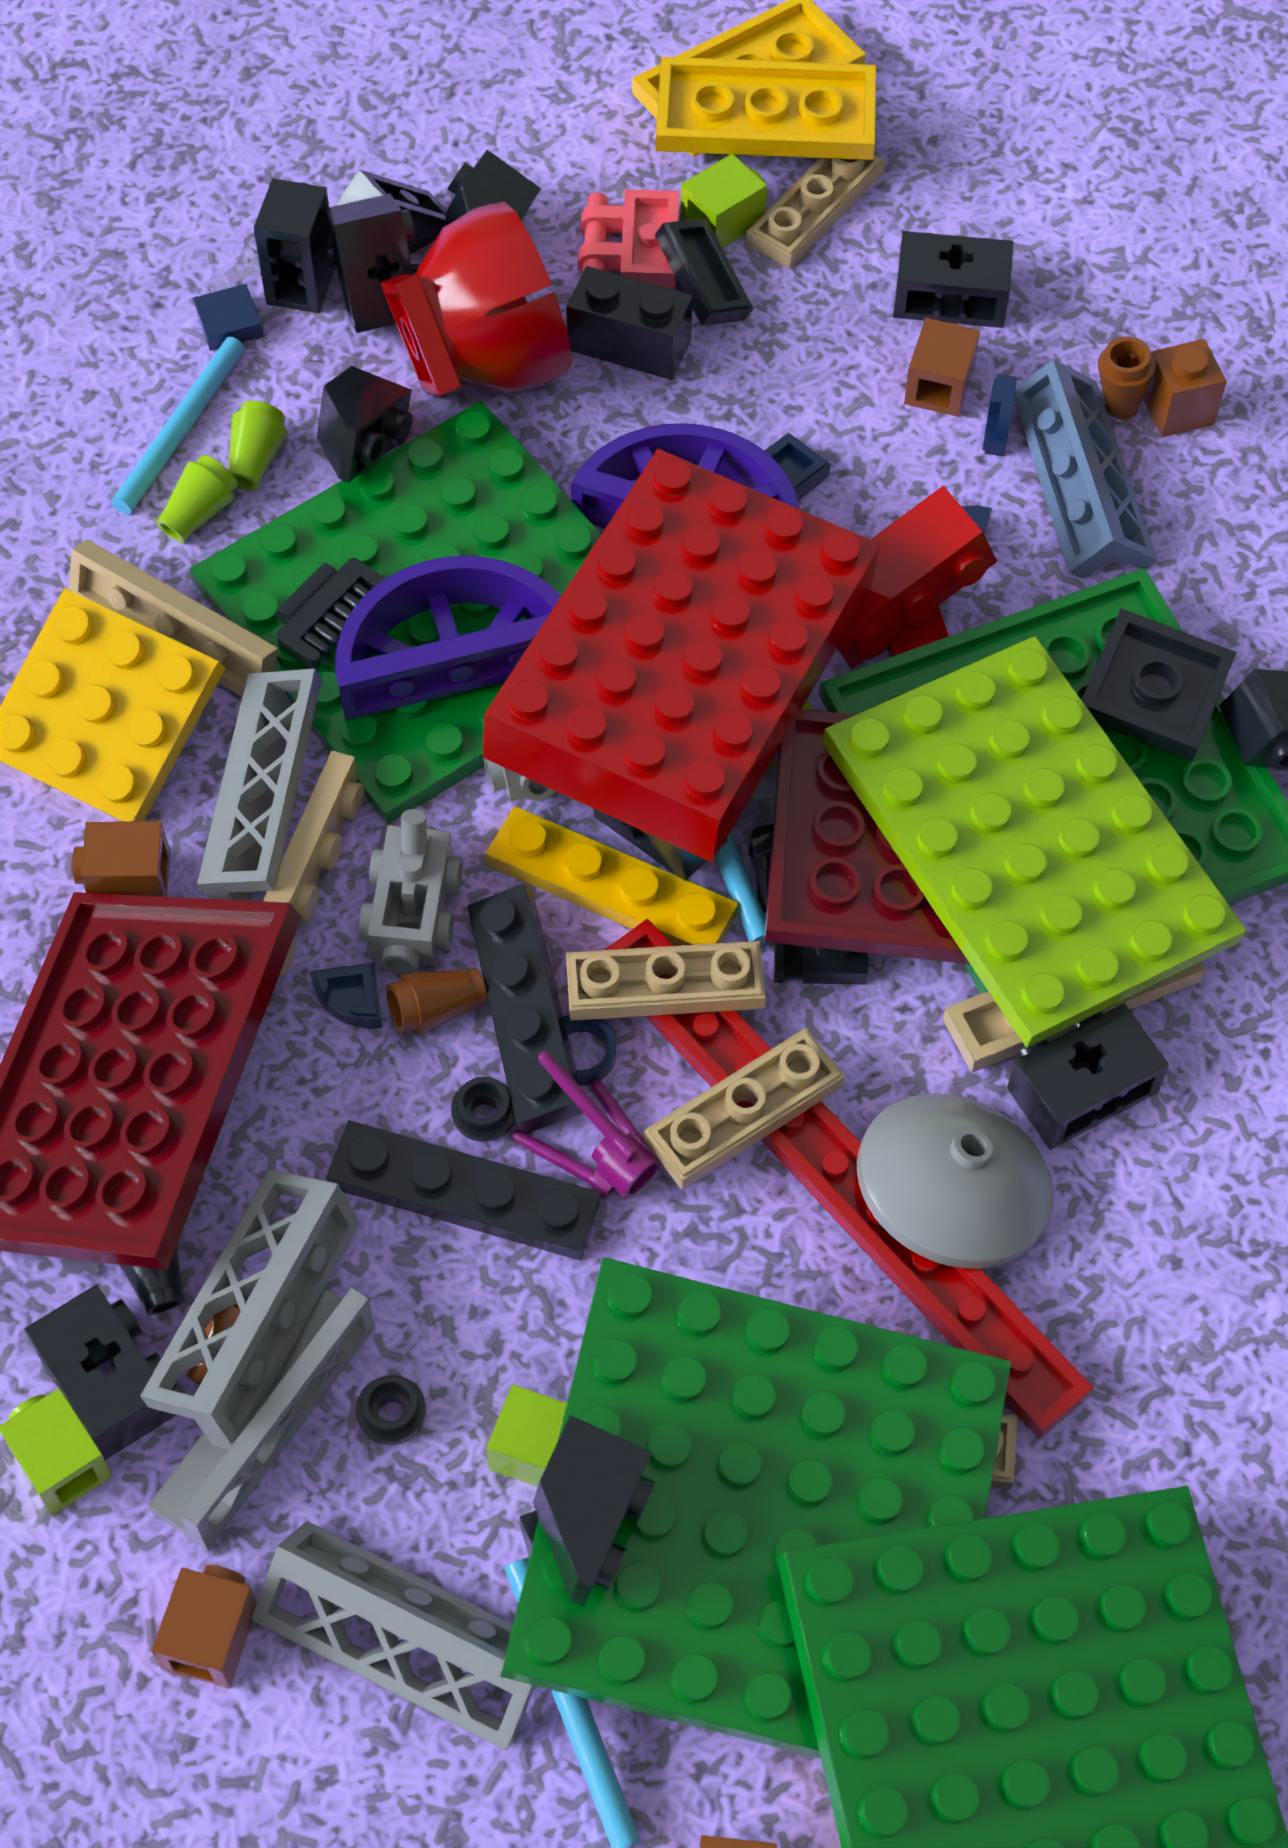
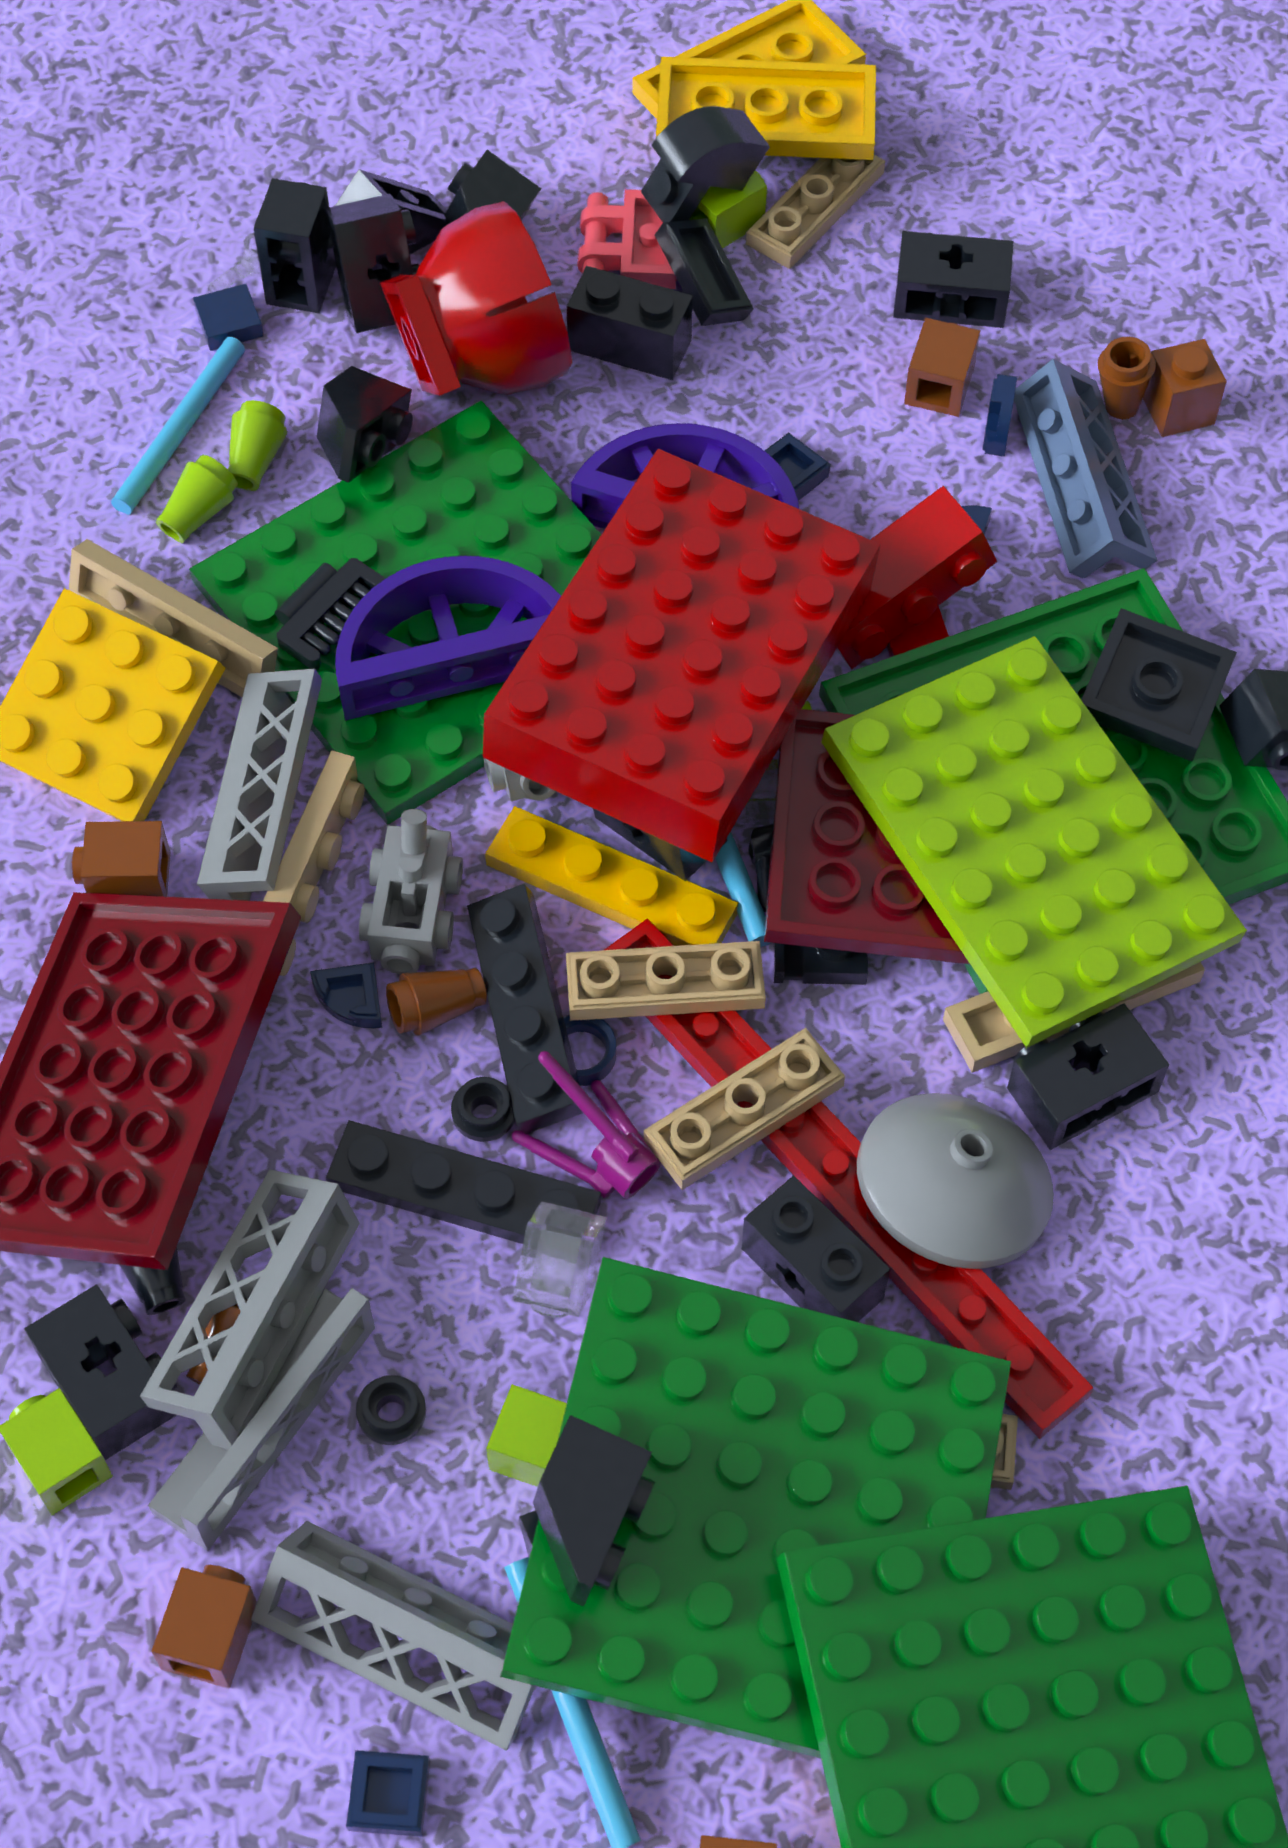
(388, 1793): none -> dark blue tile
(559, 1260): none -> clear brick
(701, 151): none -> black brick
(813, 1254): none -> black brick

